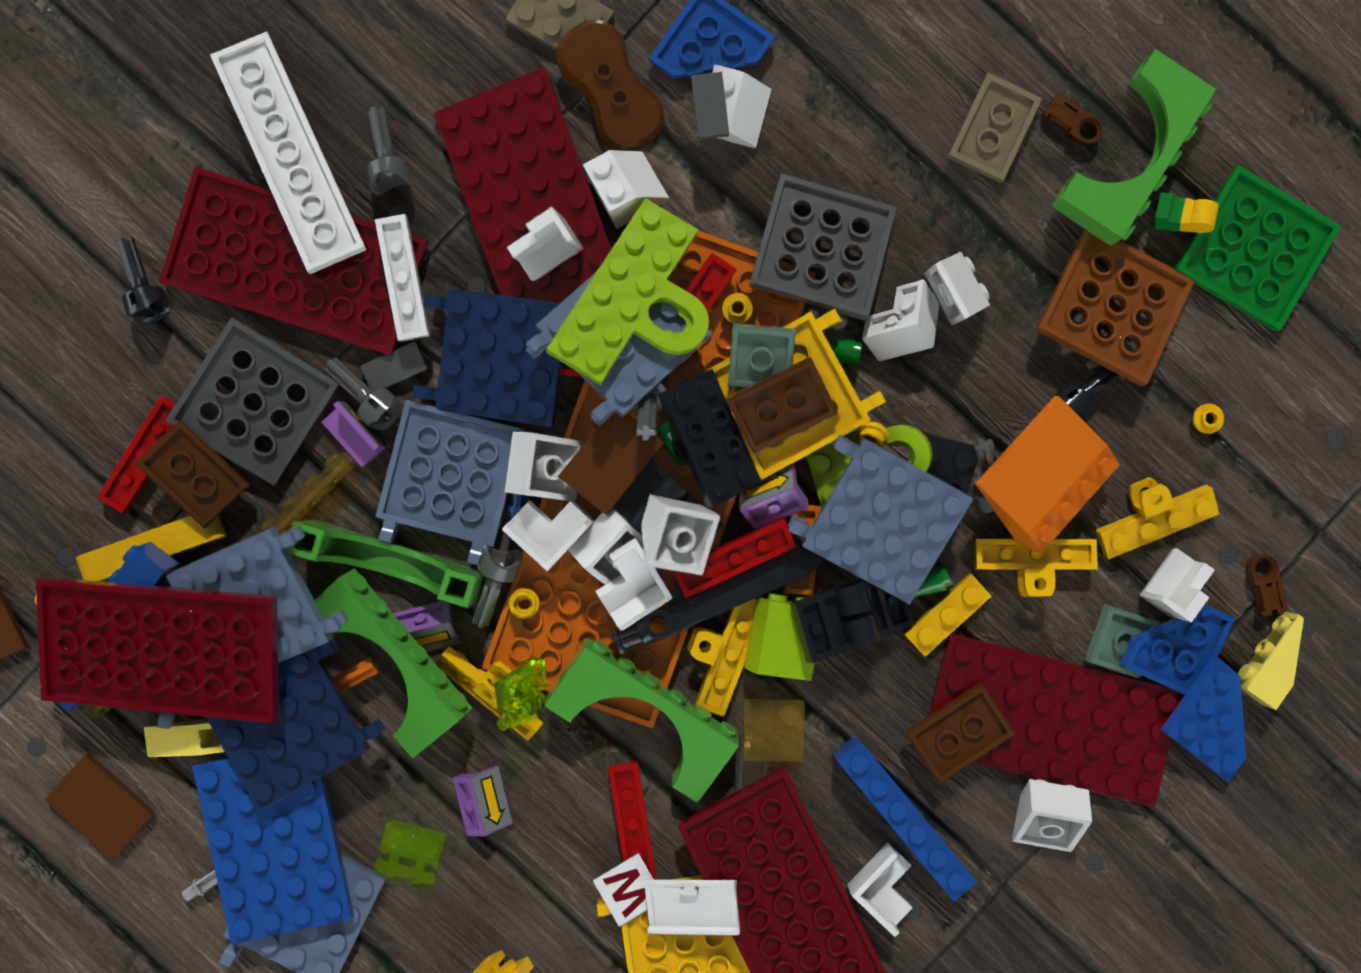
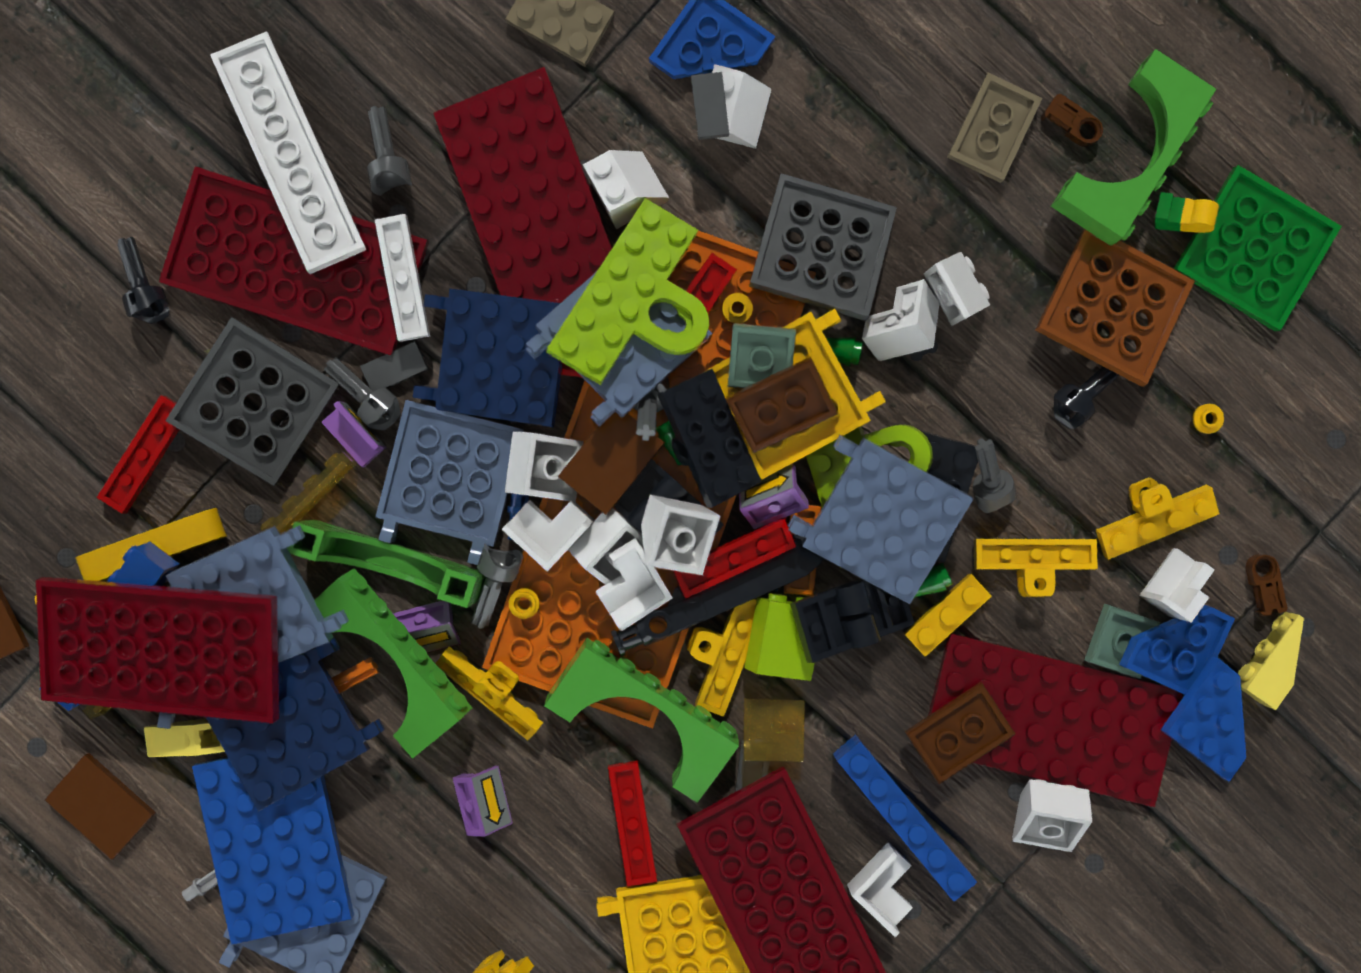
(192, 474): reddish brown tile -> none
(412, 843): clear neon green plate -> none
(520, 693): clear neon green plate -> none
(546, 245): white panel -> none
(598, 65): reddish brown plate -> none
(625, 889): white sticker -> none
(692, 911): white door -> none
(874, 432): yellow plate -> none
(1047, 475): orange slope -> none

